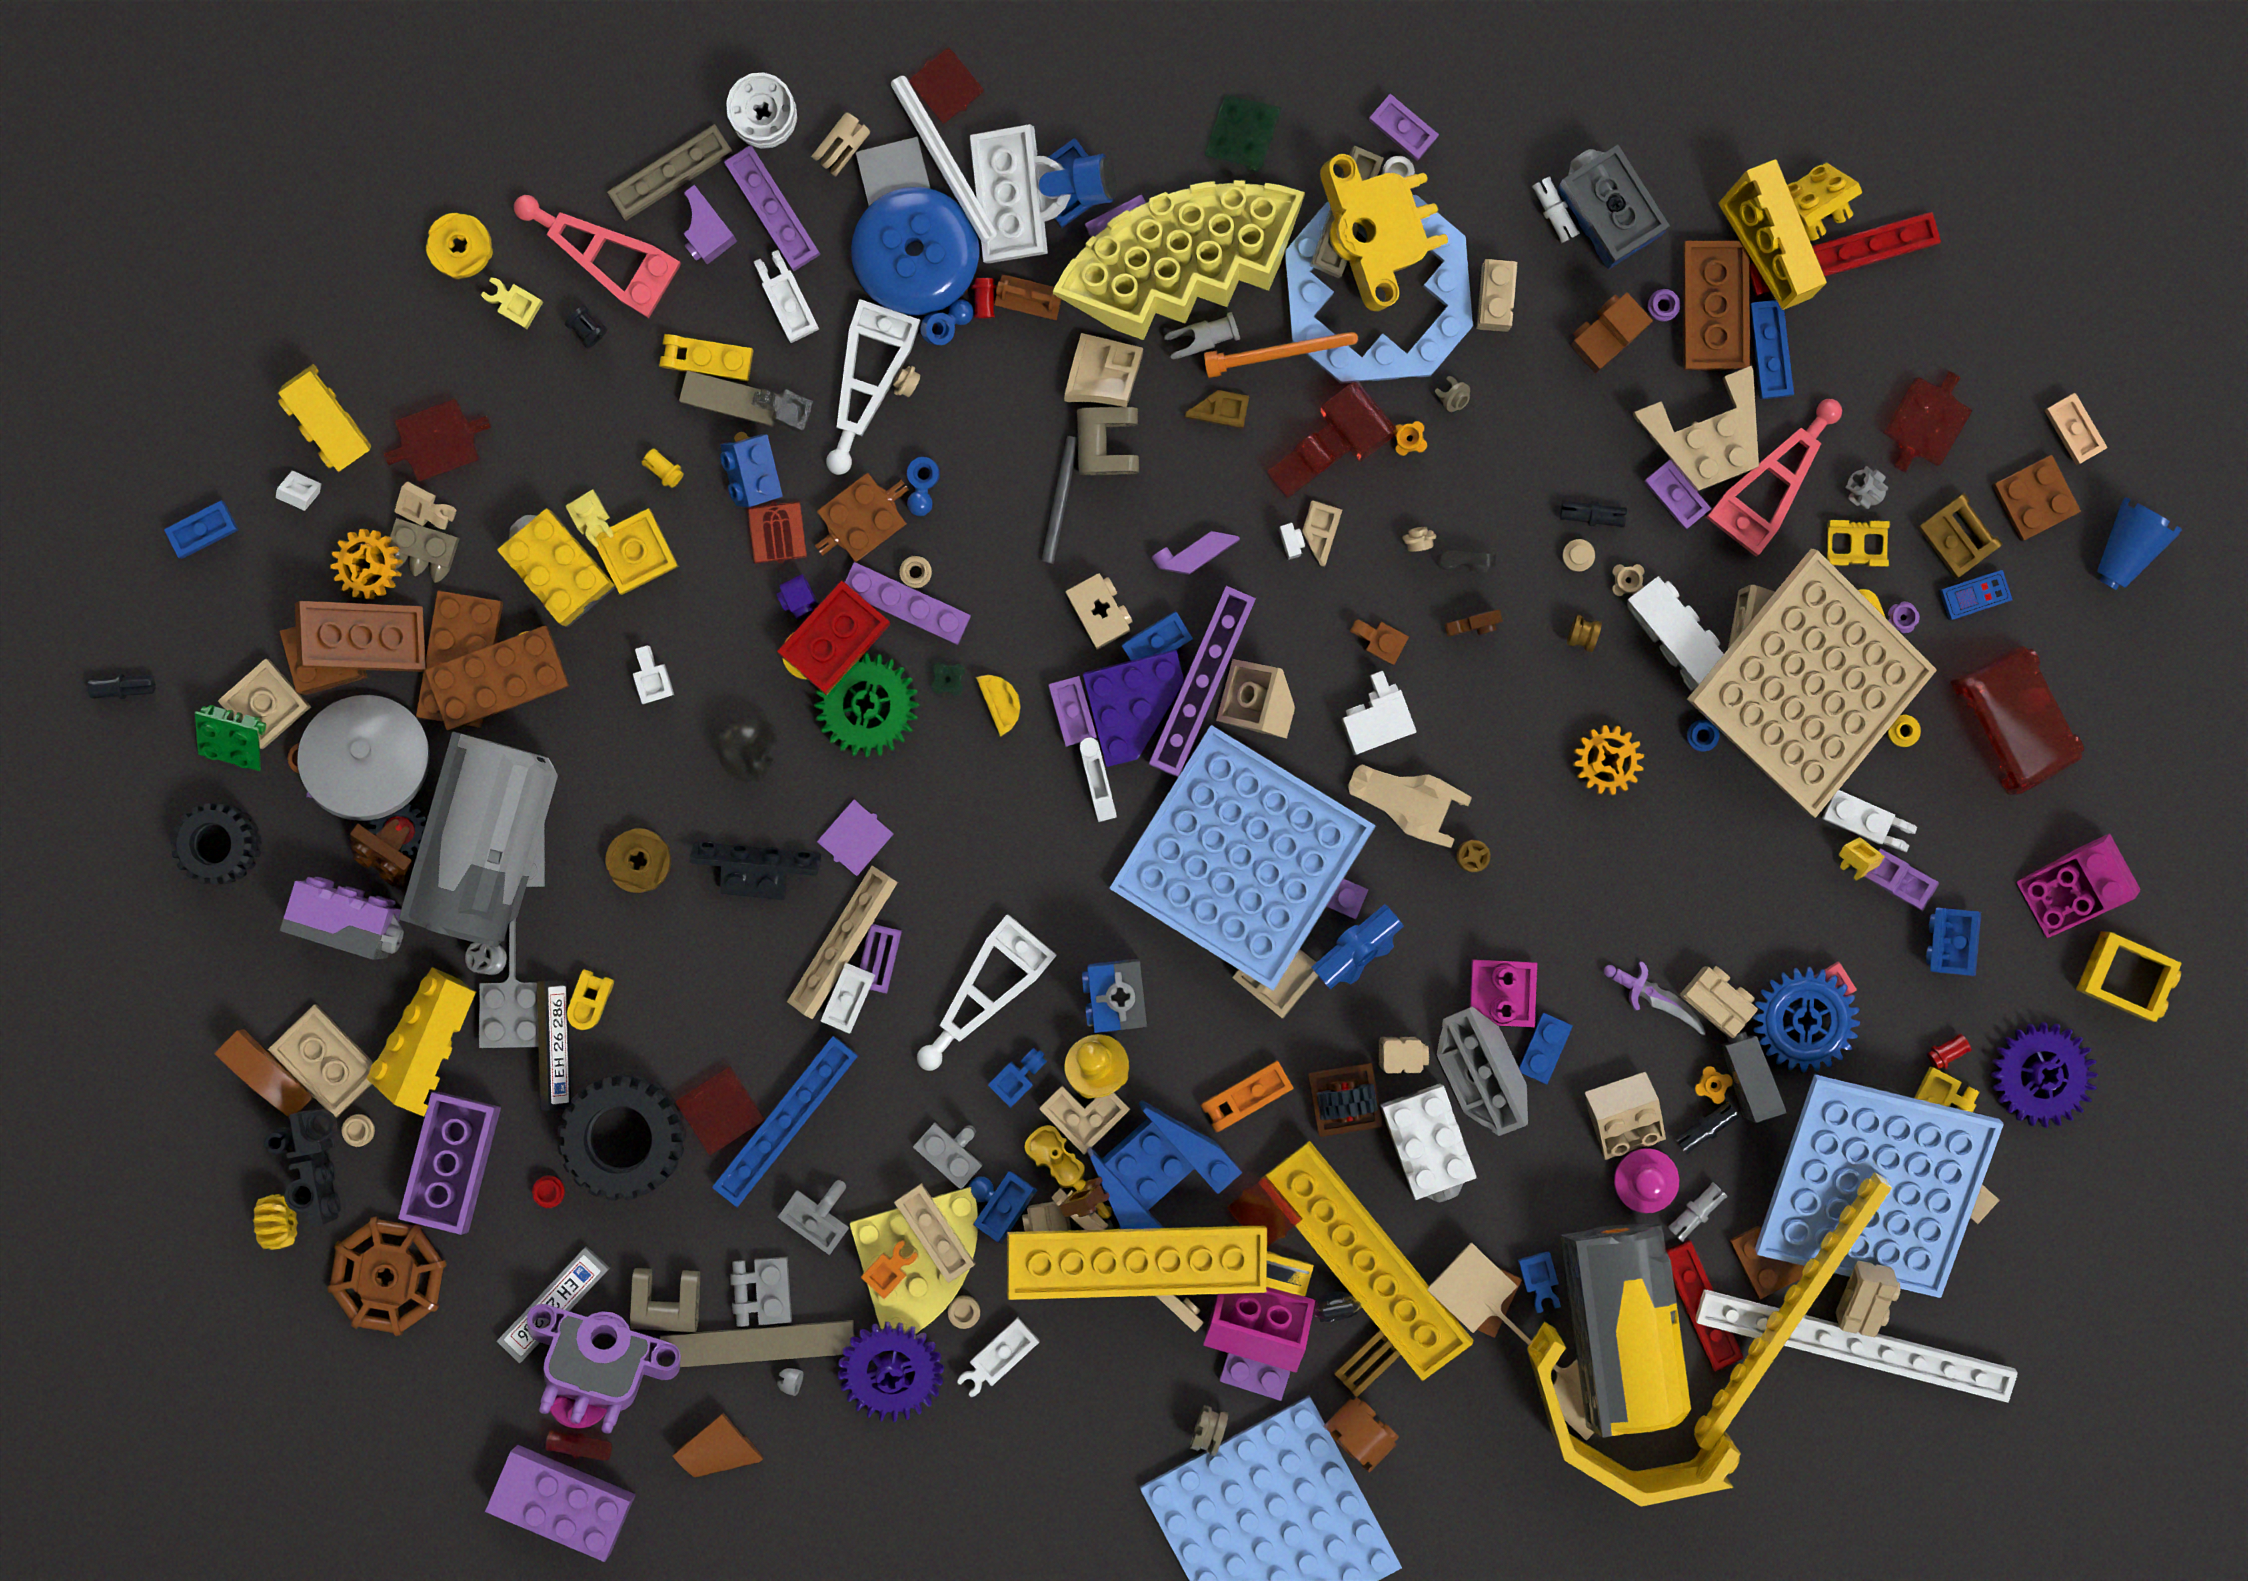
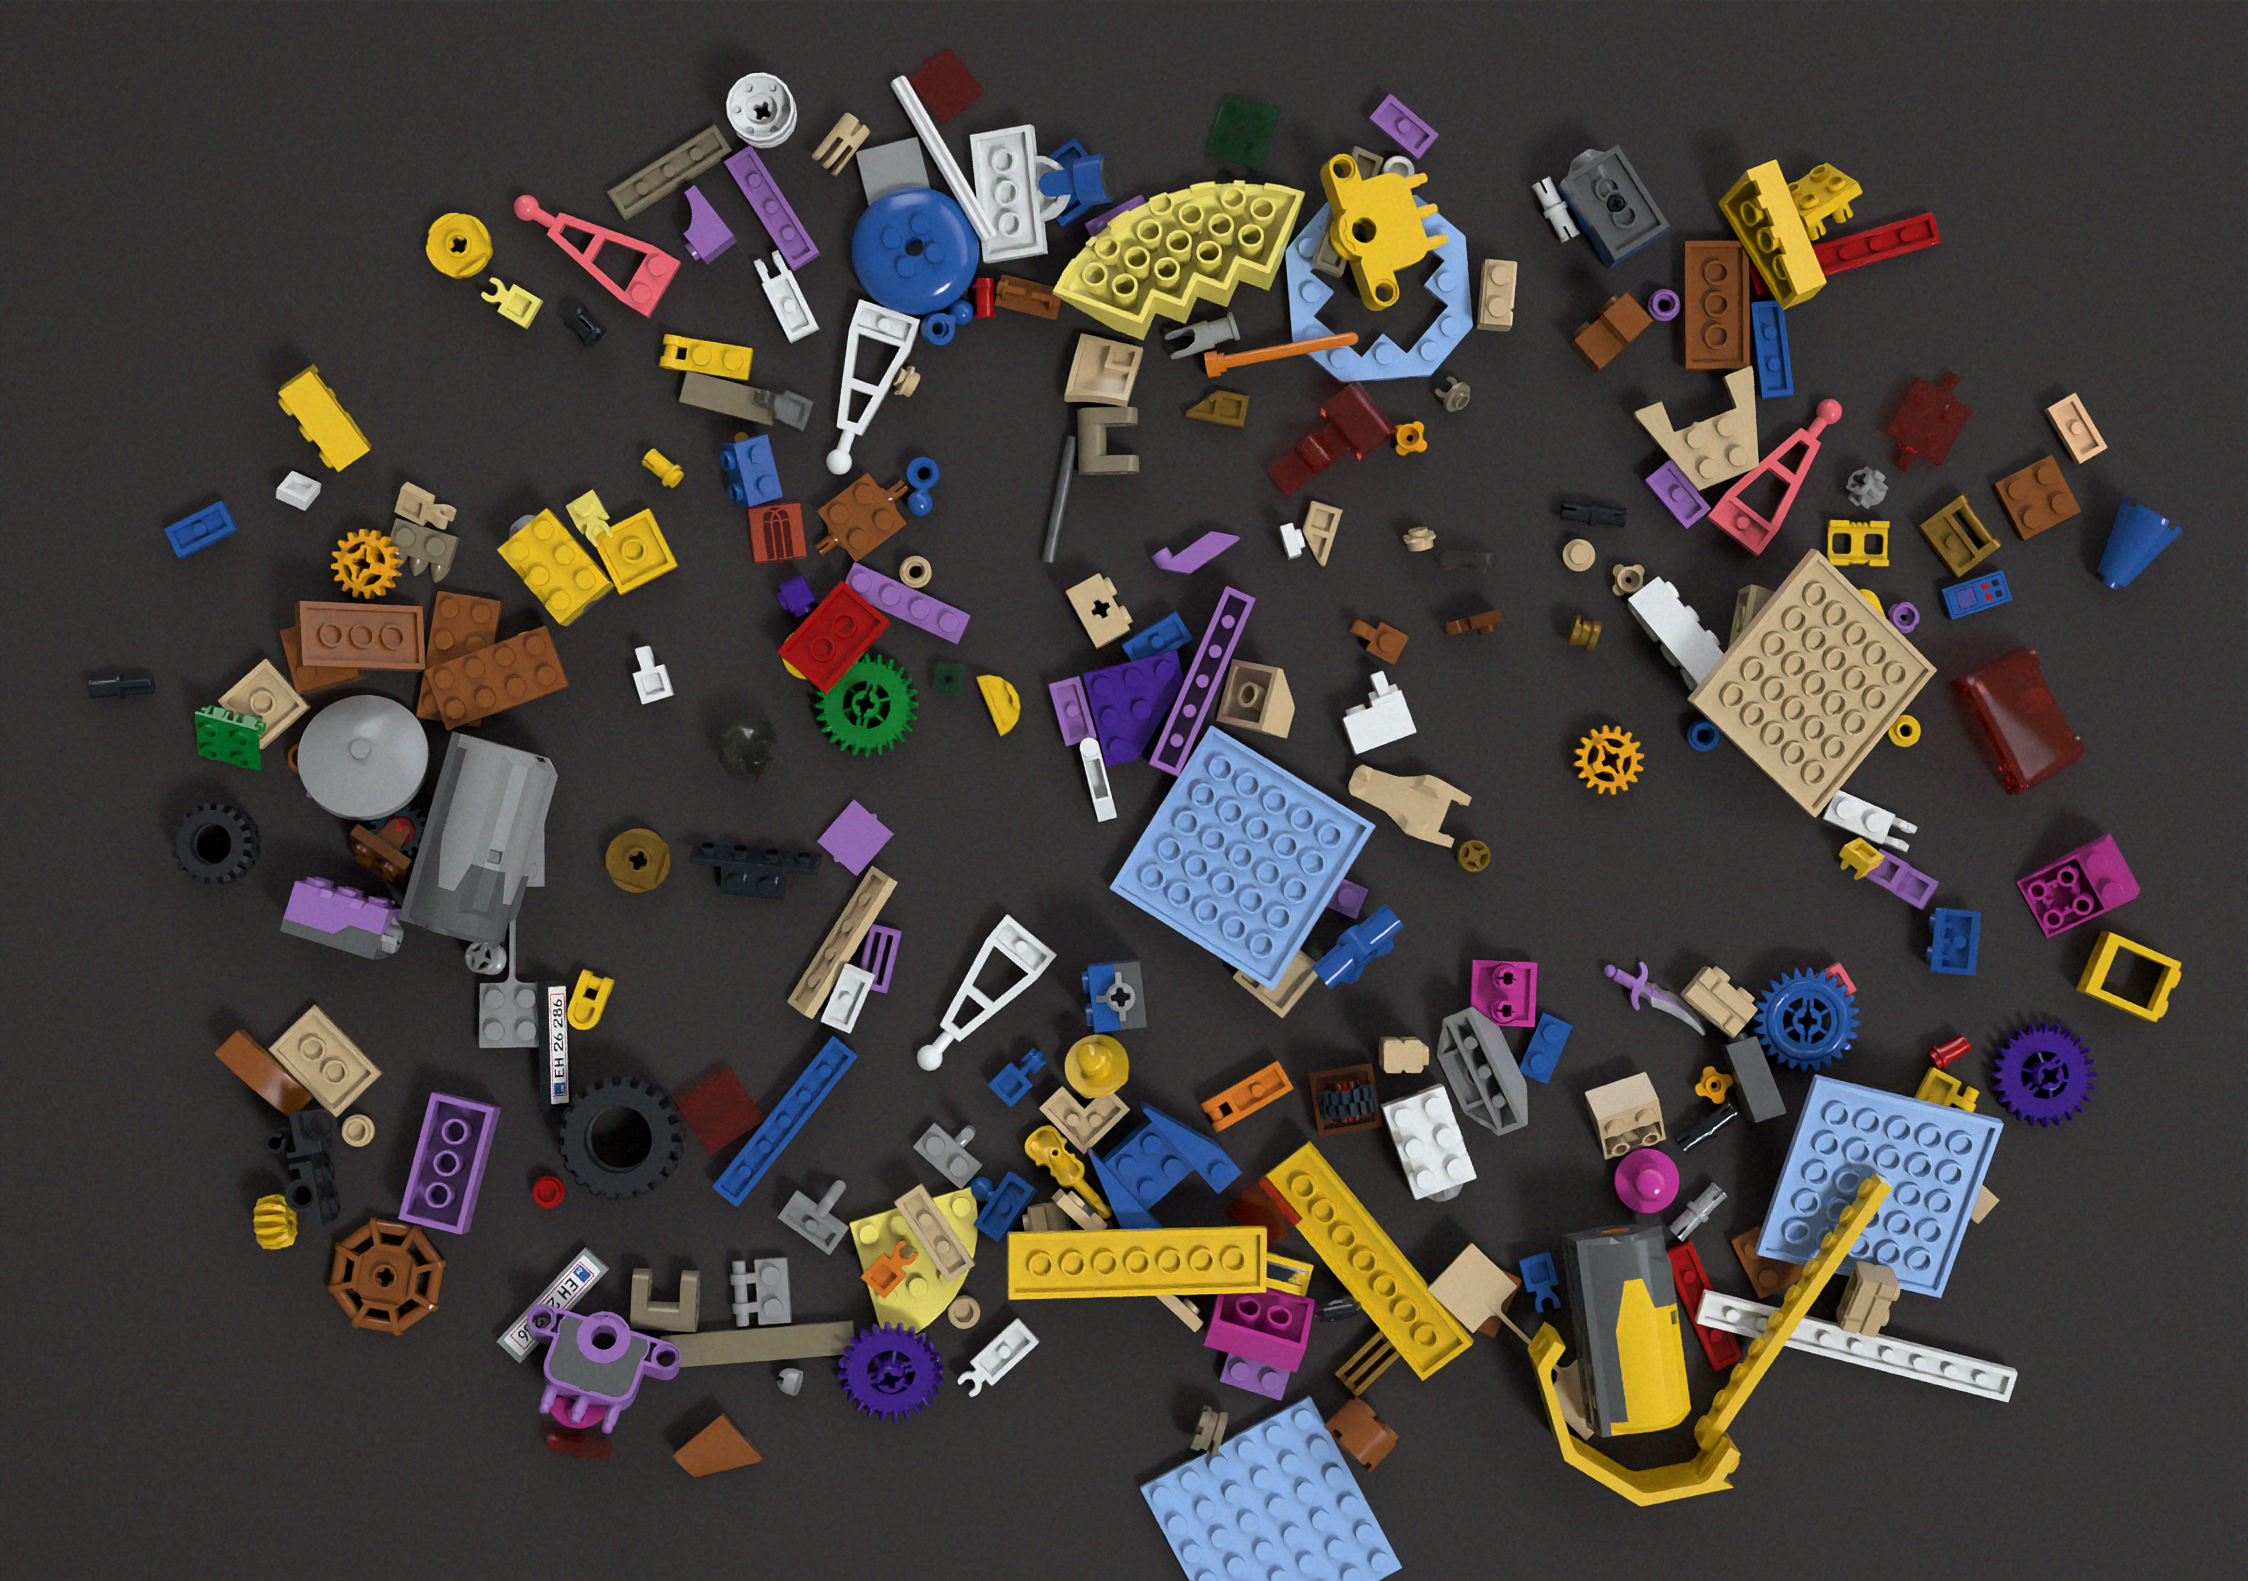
(421, 1041): yellow wedge -> none
(437, 440): clear red plate -> none
(560, 1503): medium lavender brick -> none
(1084, 1200): reddish brown plate -> none

